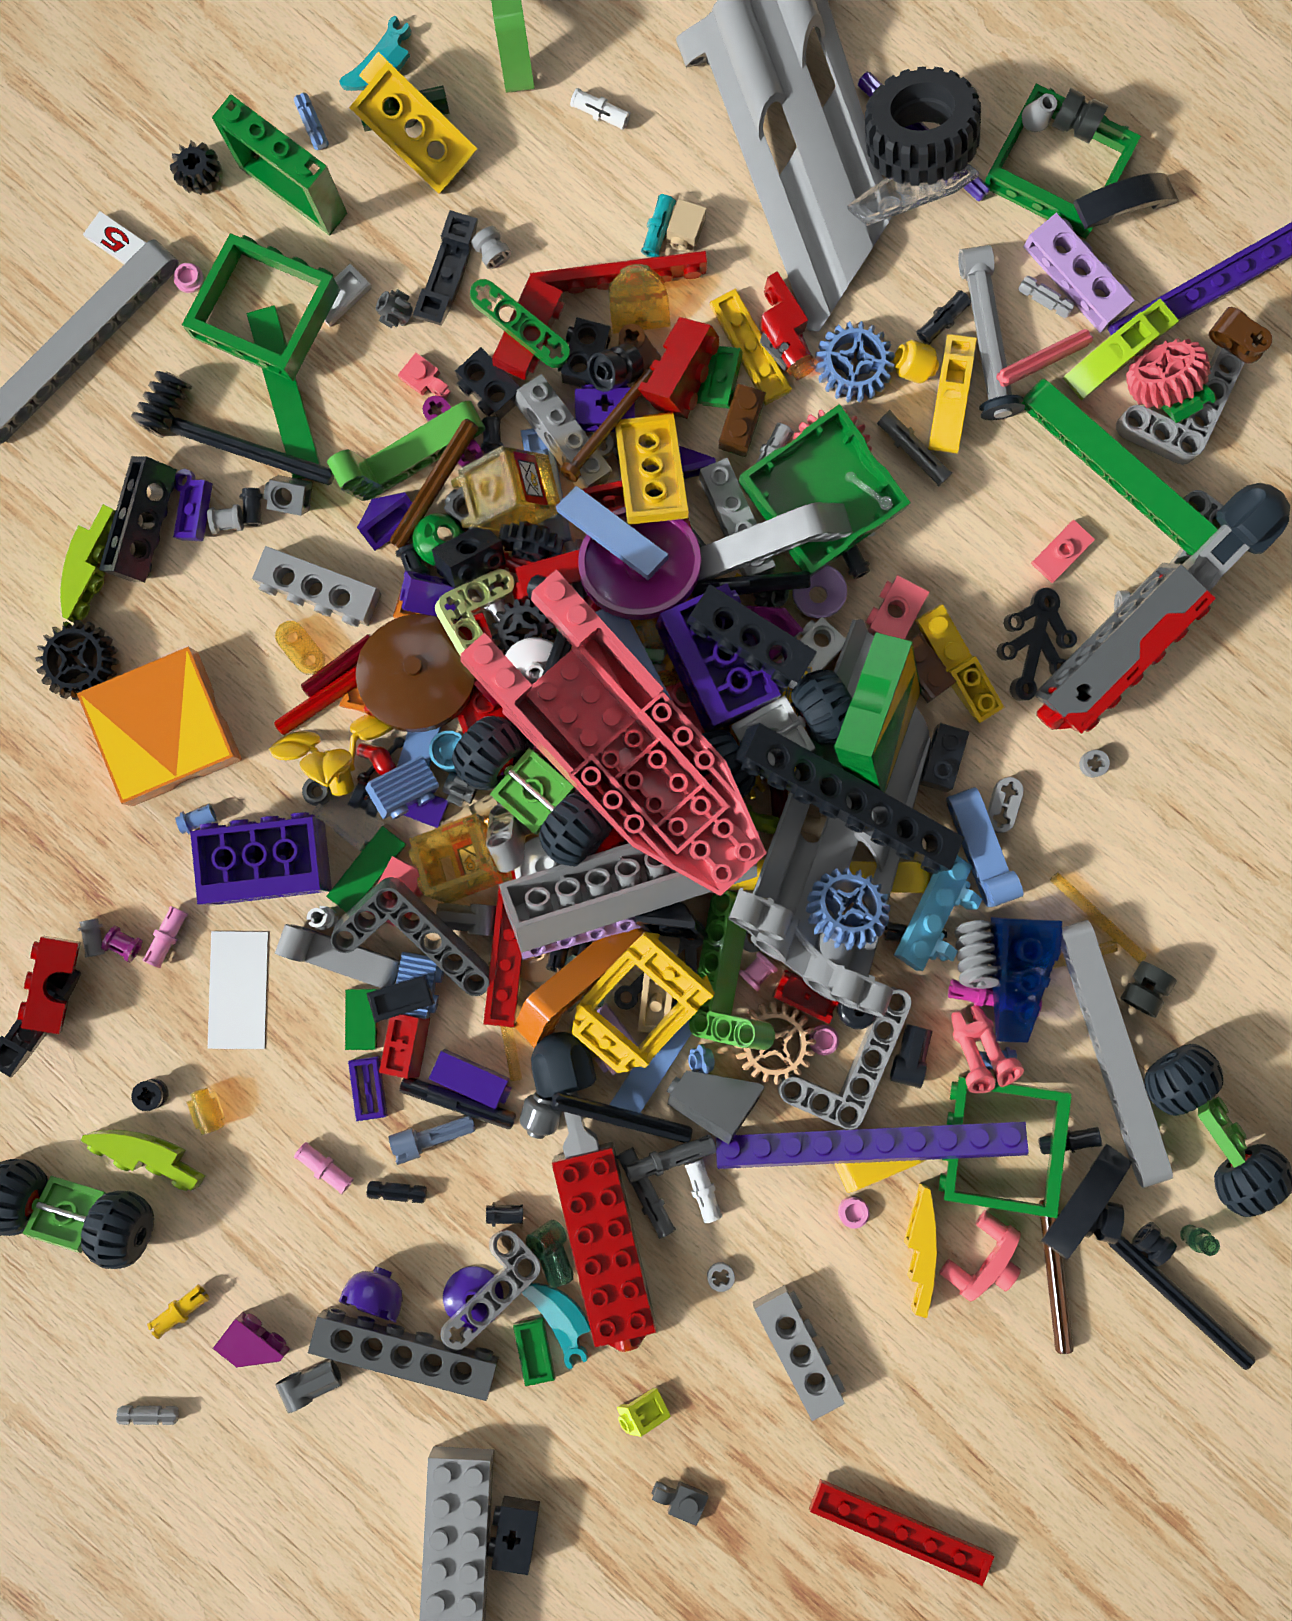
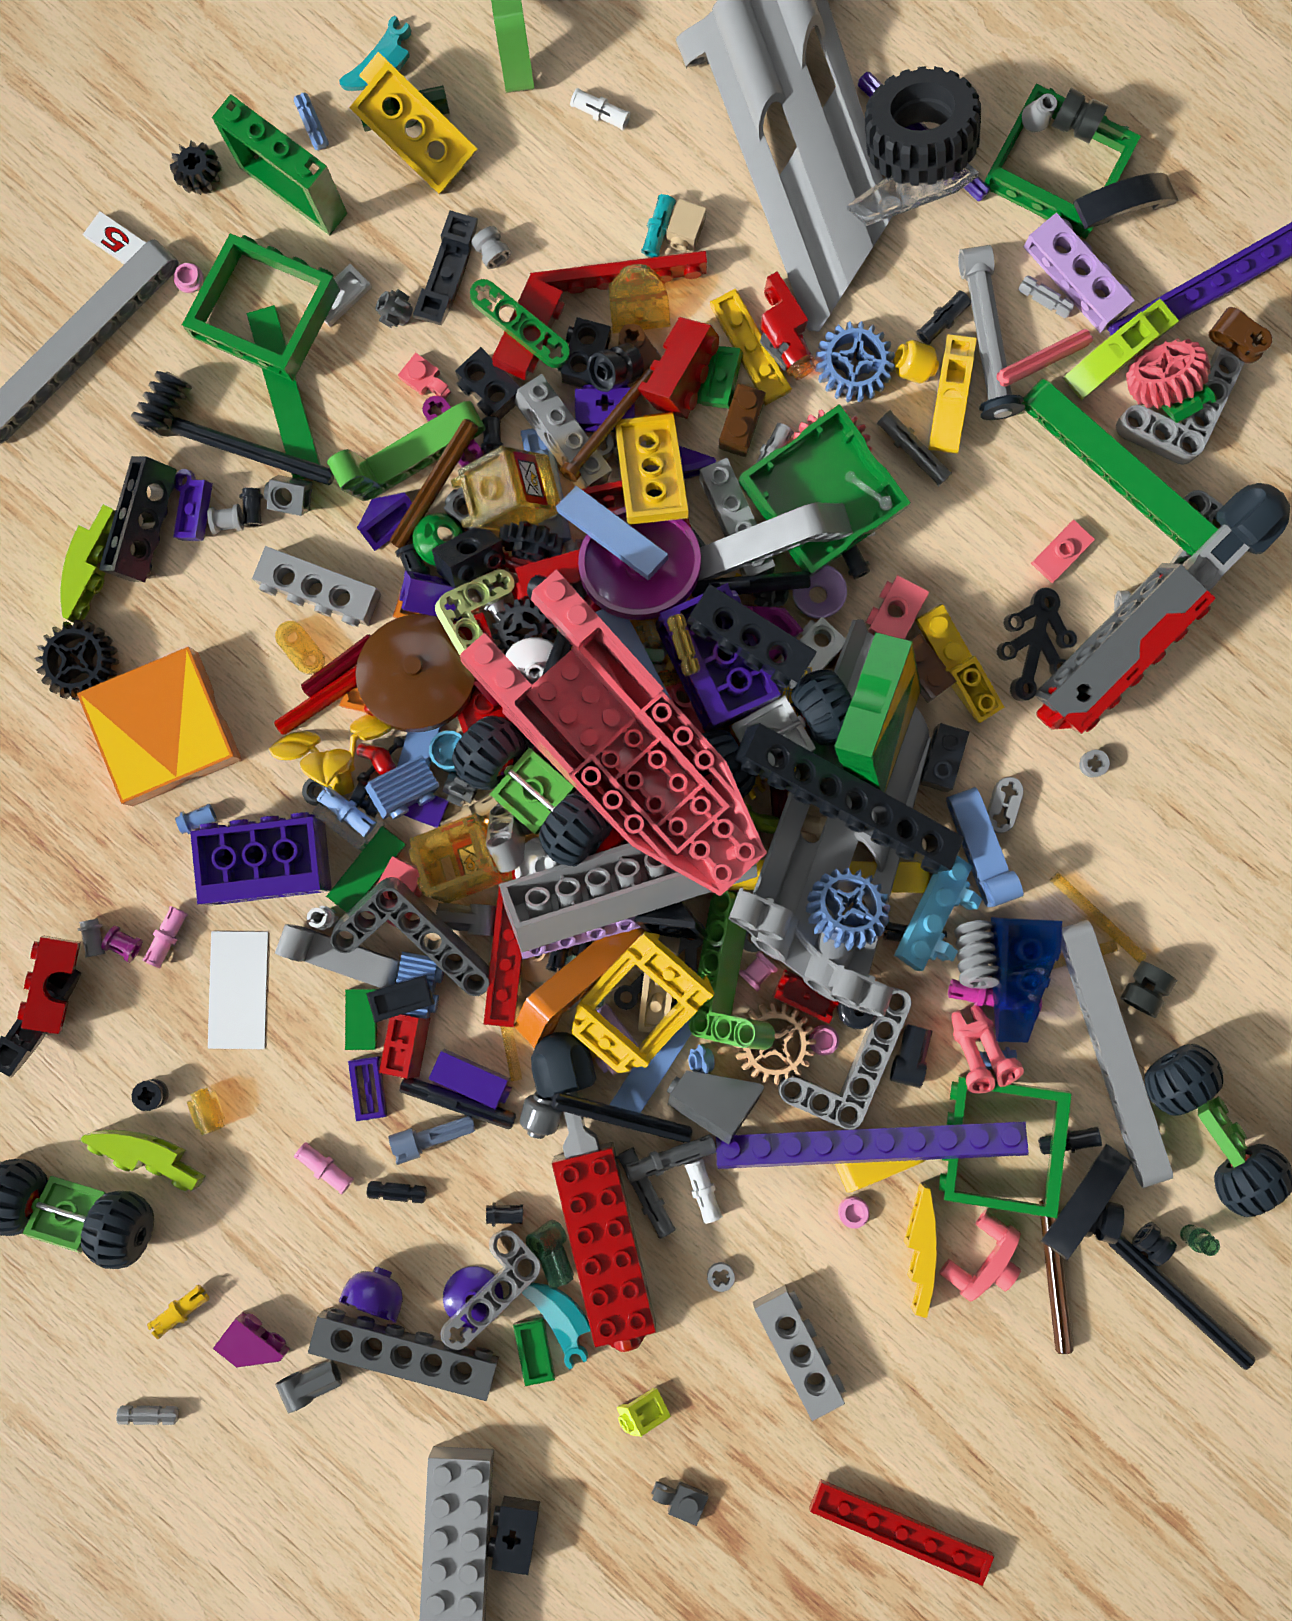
(346, 811): none -> light blue pin
(683, 644): none -> clear yellow axle

